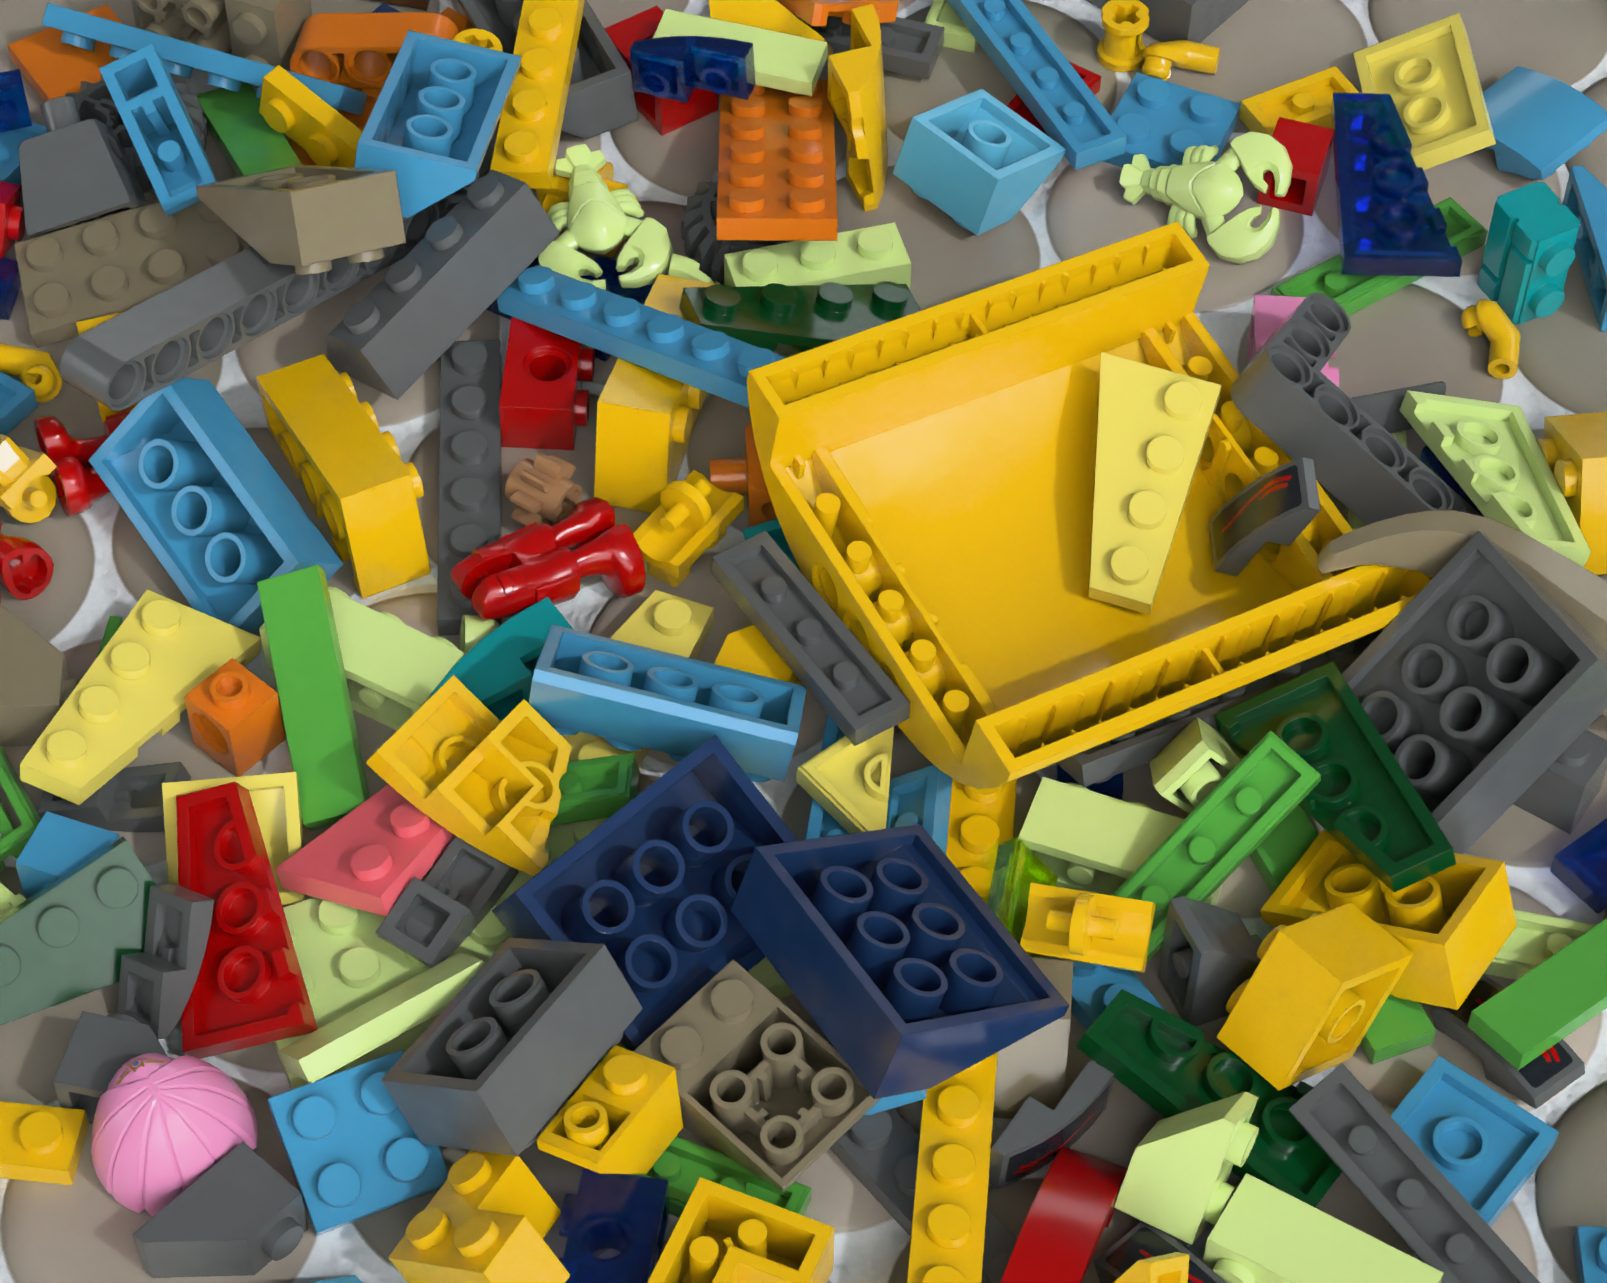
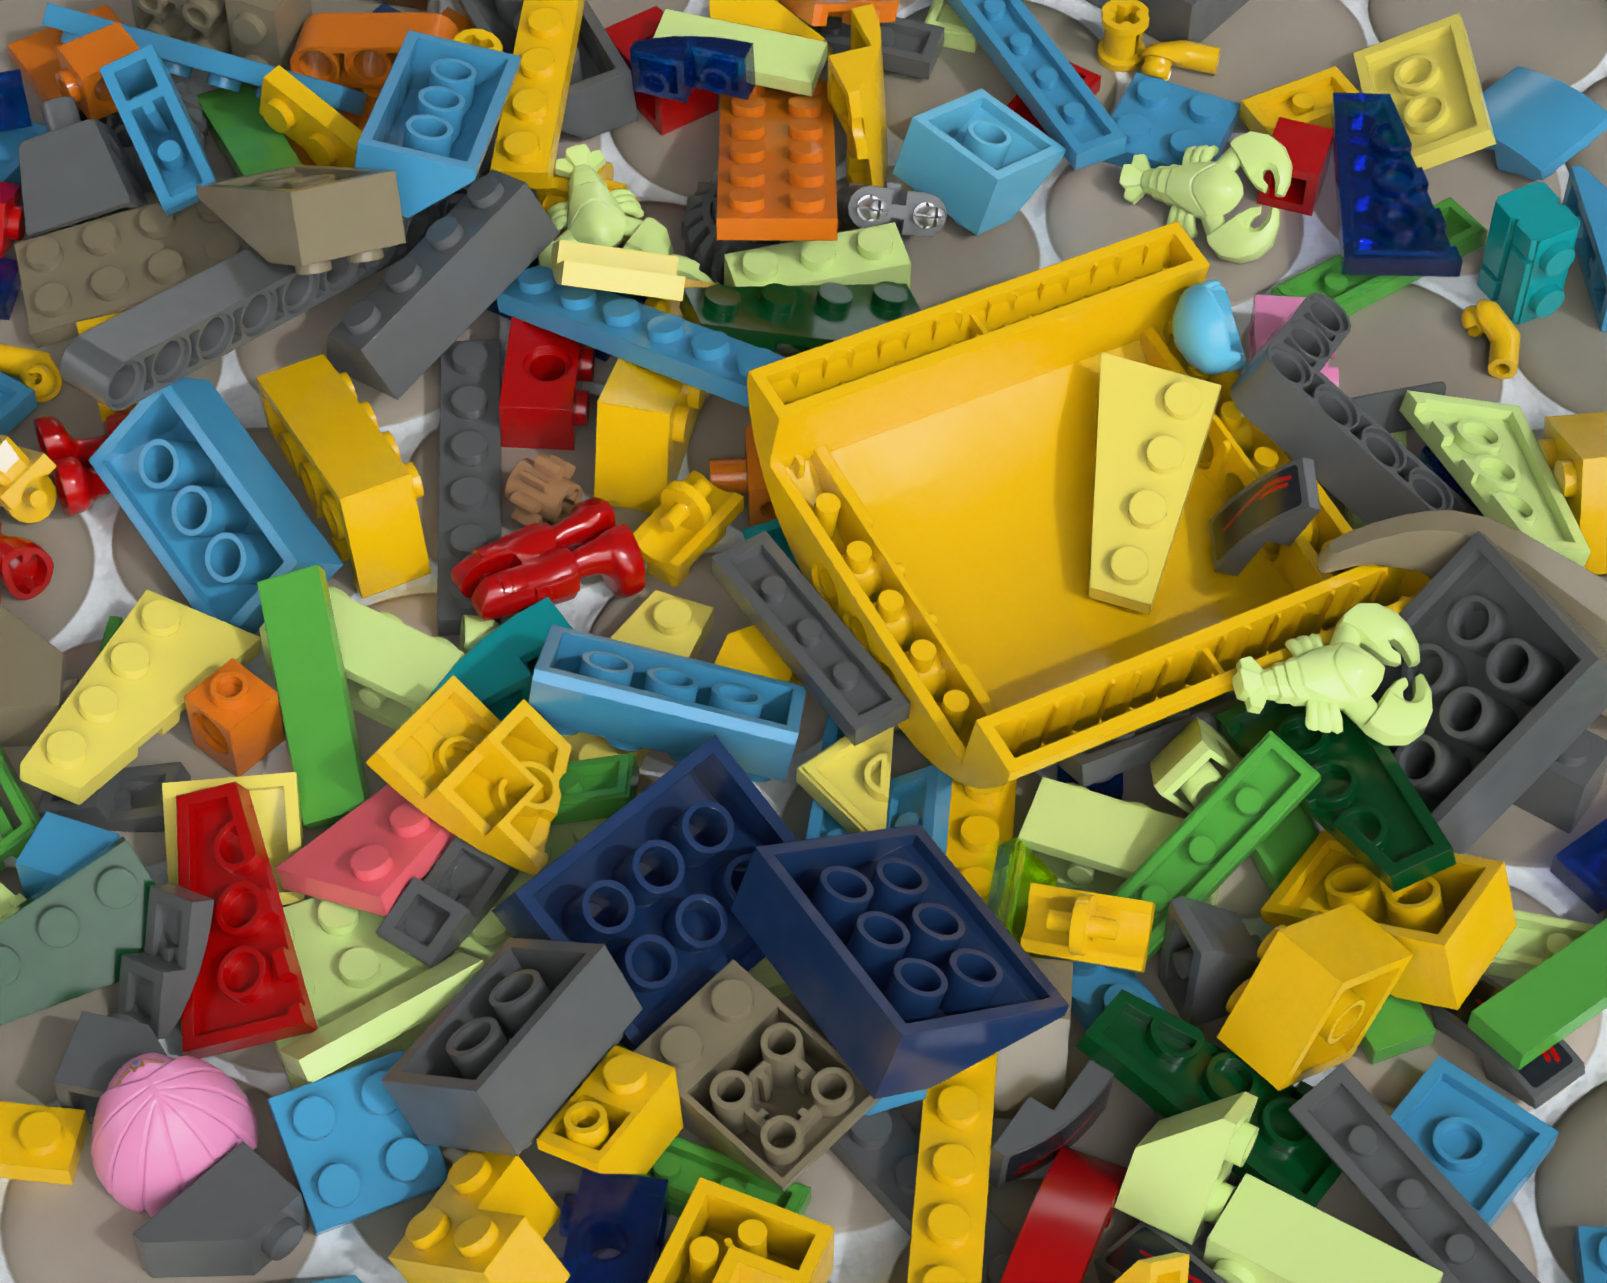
(81, 64): none -> orange brick
(617, 270): none -> light yellow slope
(870, 205): none -> dark grey piece
(1207, 329): none -> medium azure hair
(1345, 677): none -> yellowish green animal

